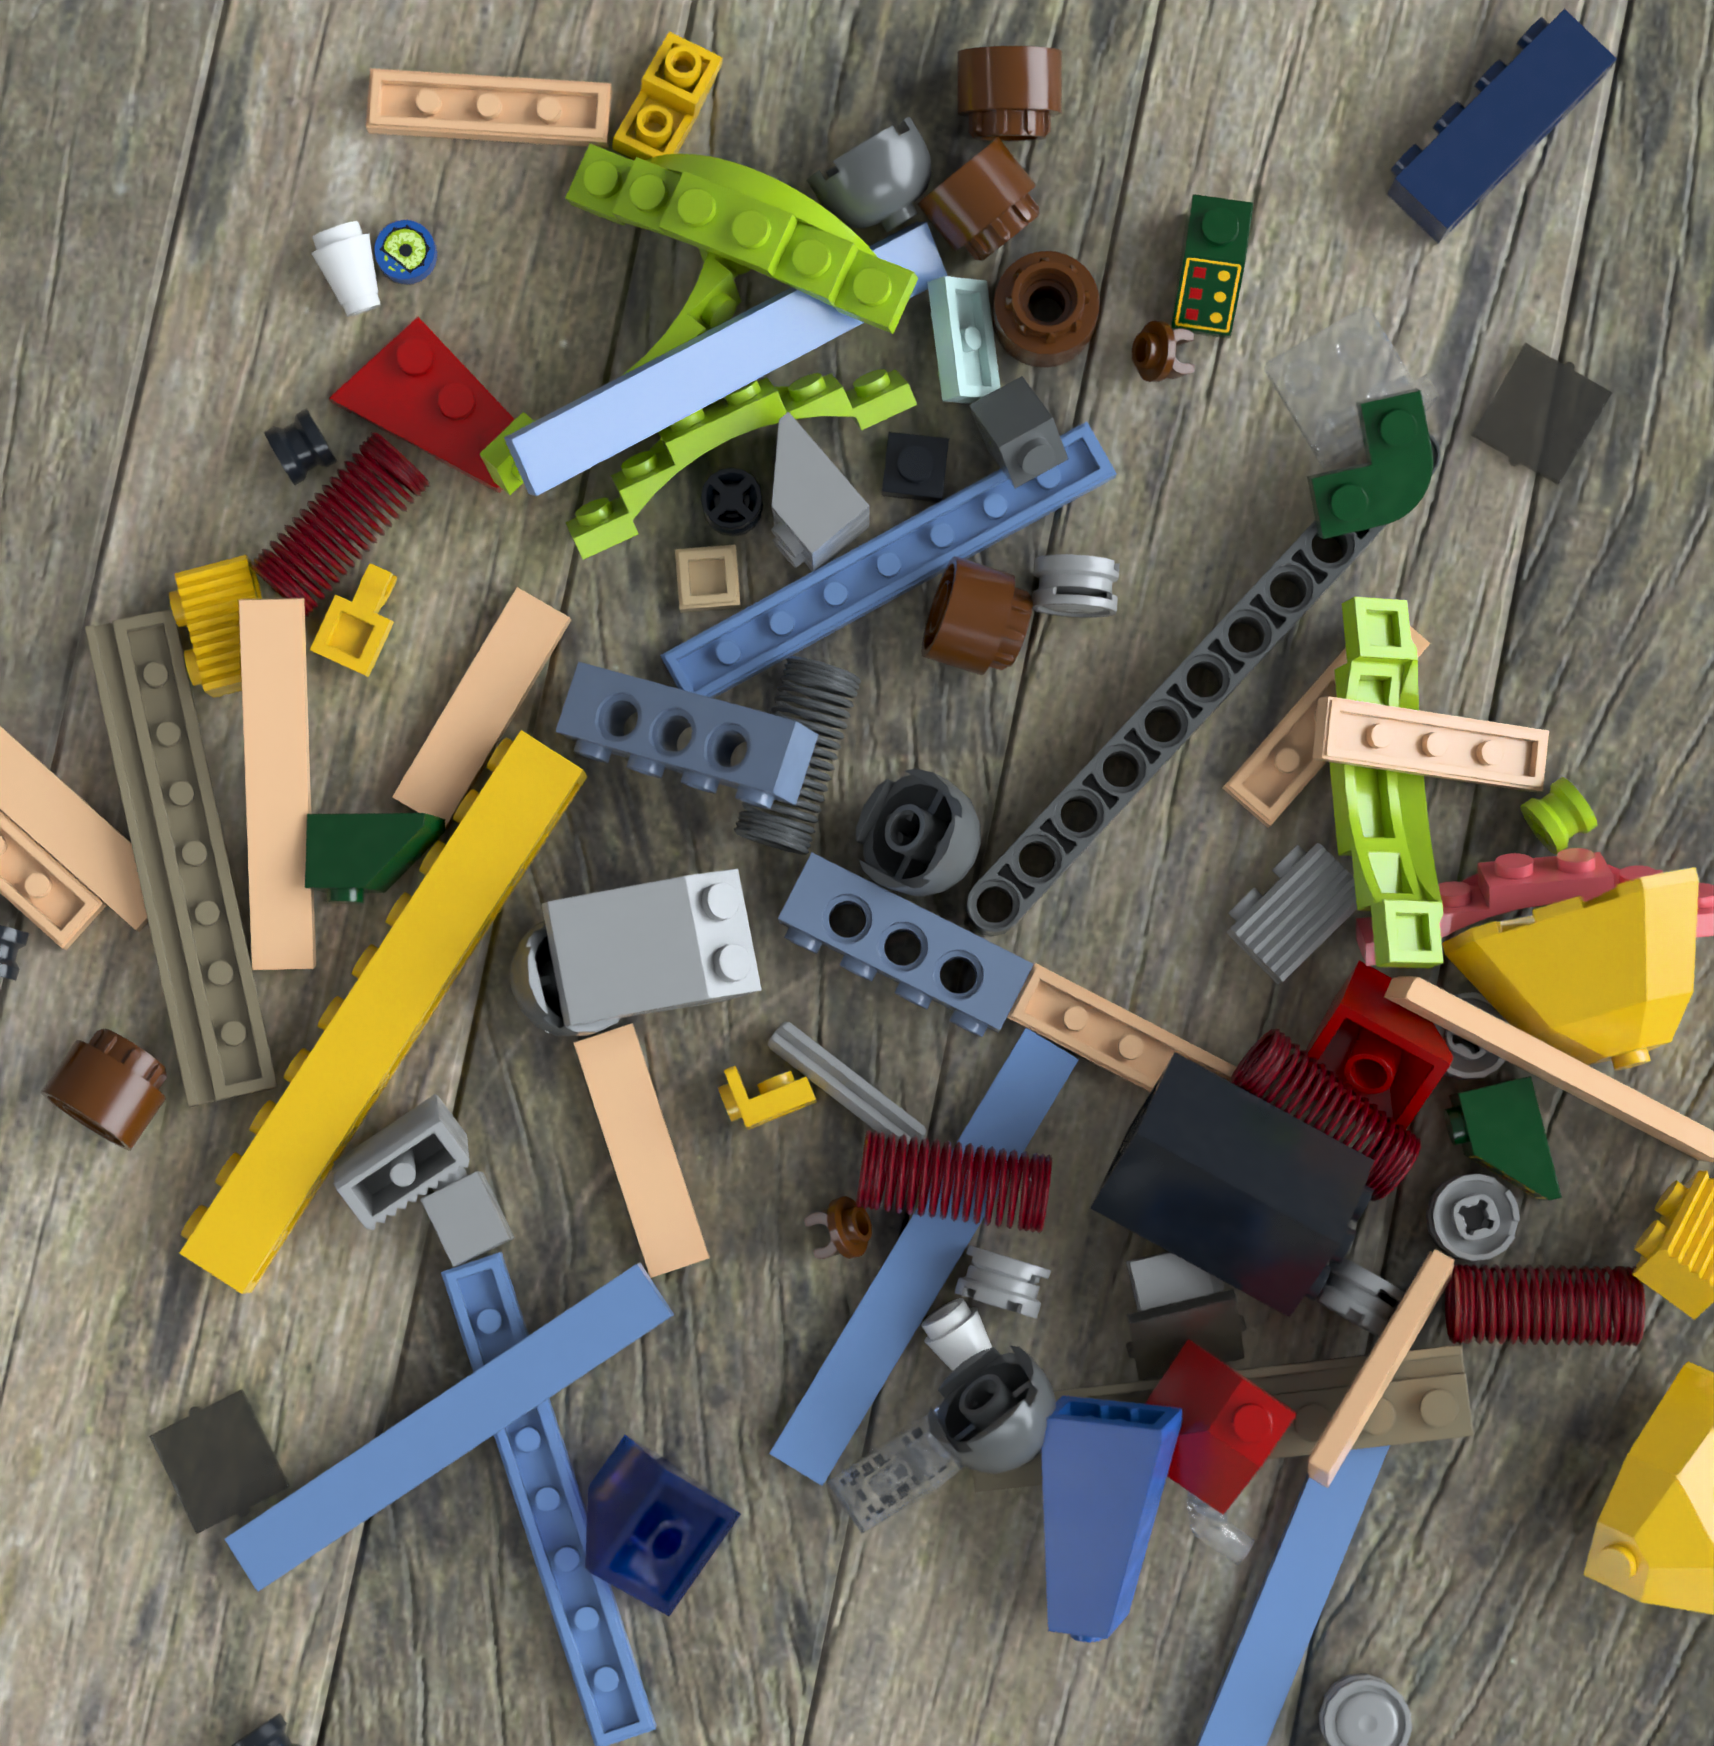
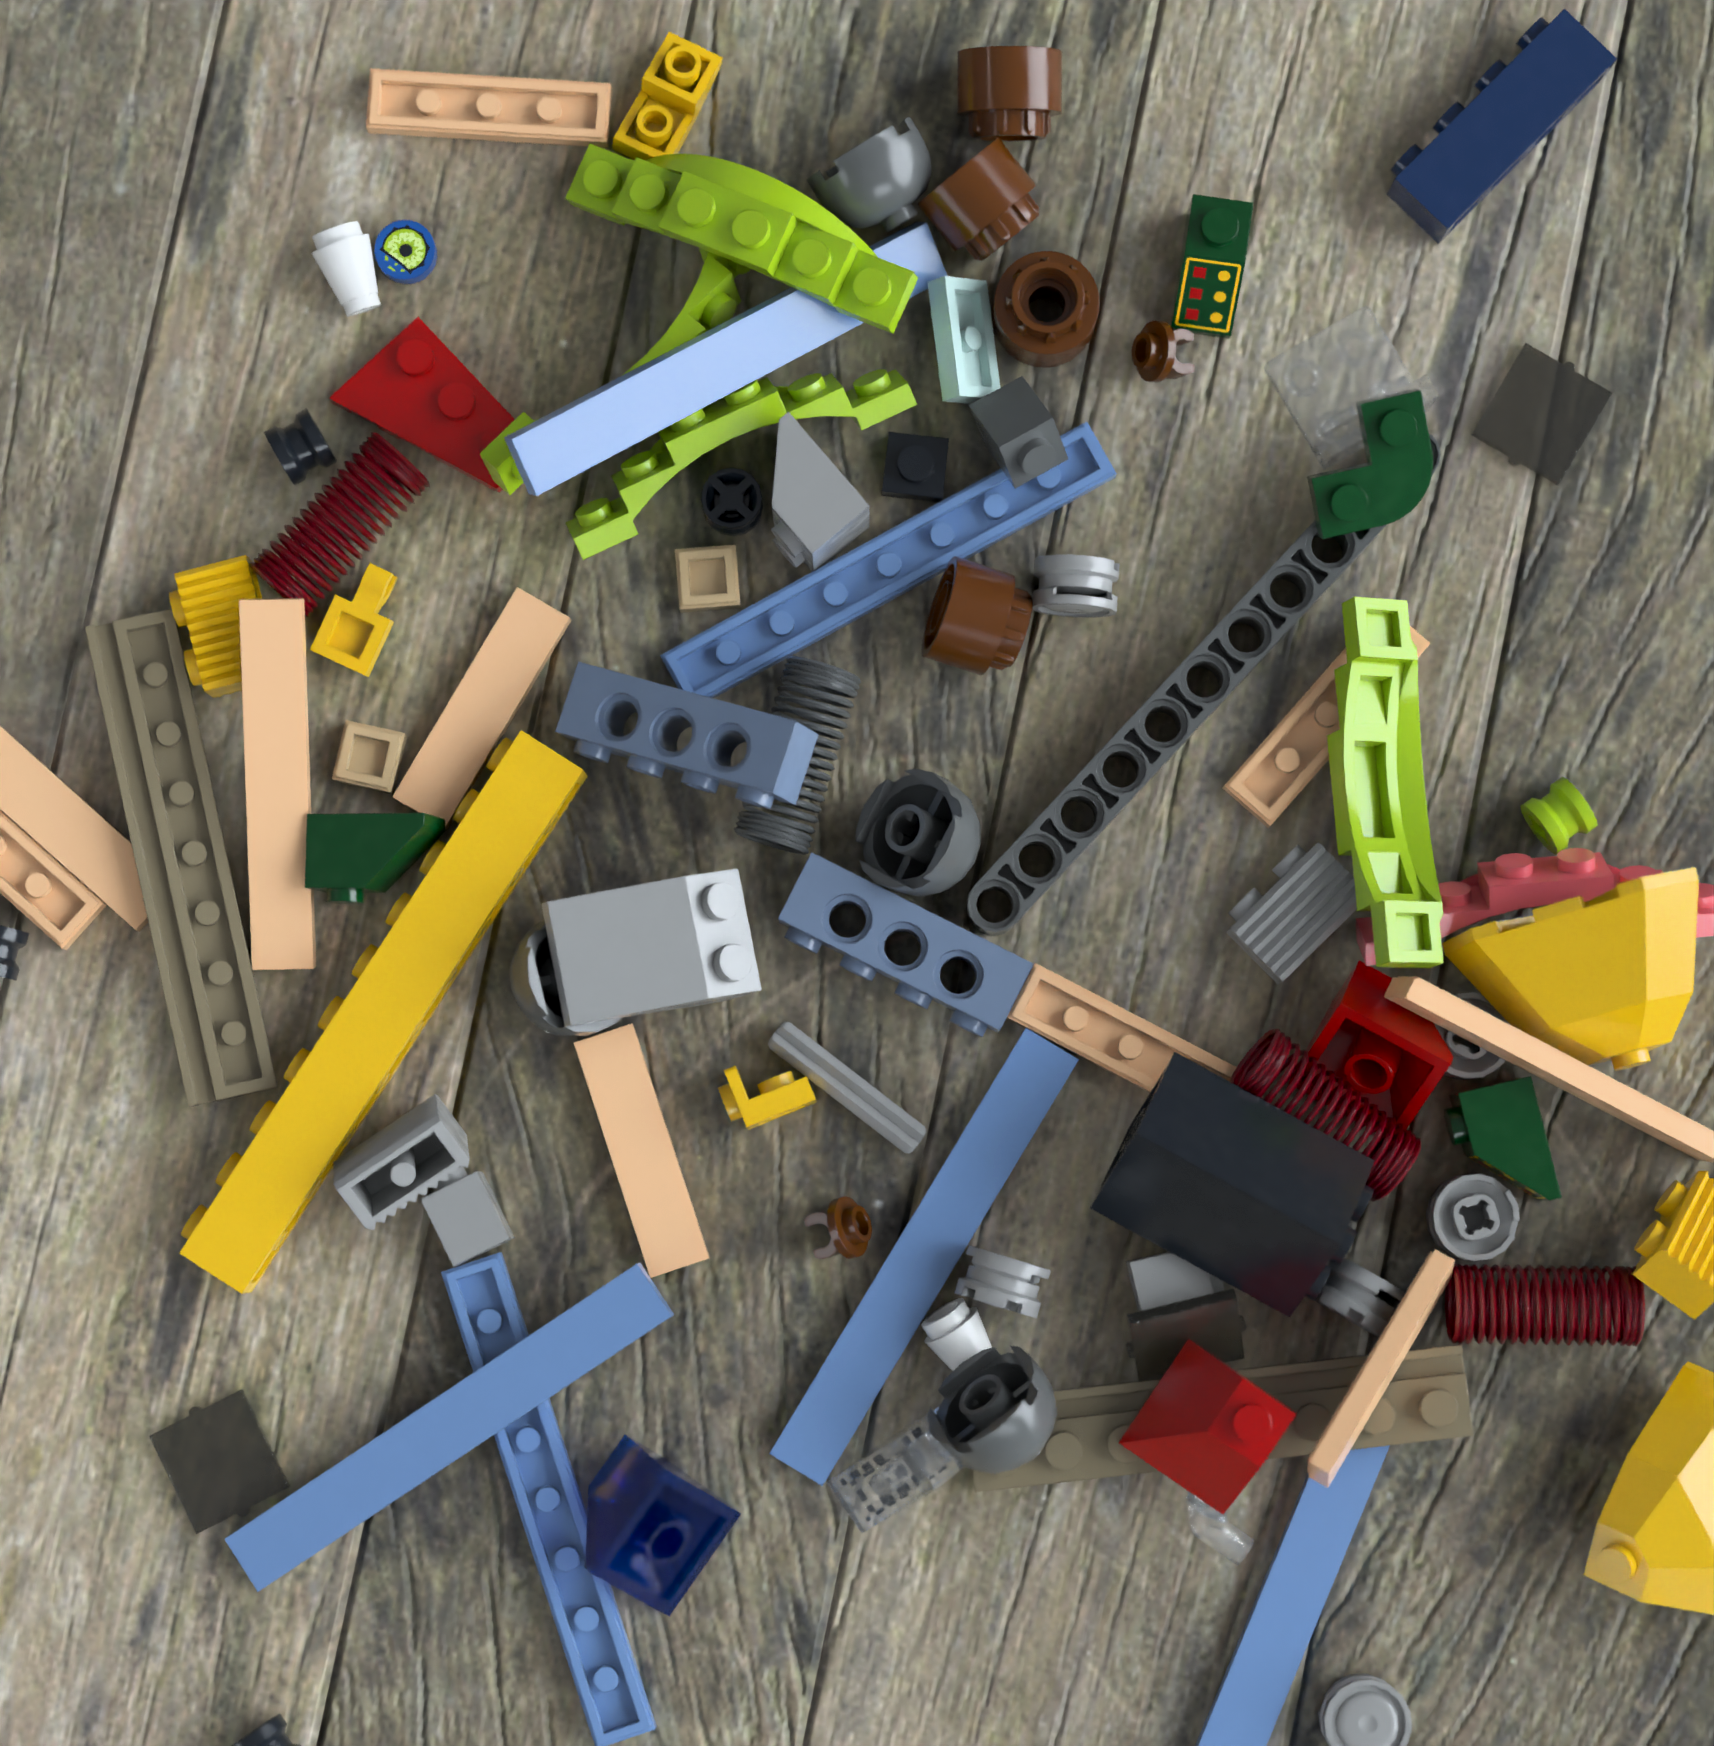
(108, 1087): reddish brown piece -> none
(369, 757): none -> tan tile
(875, 1169): dark red piece -> none
(1100, 1504): blue slope -> none
(1430, 744): light nougat tile -> none

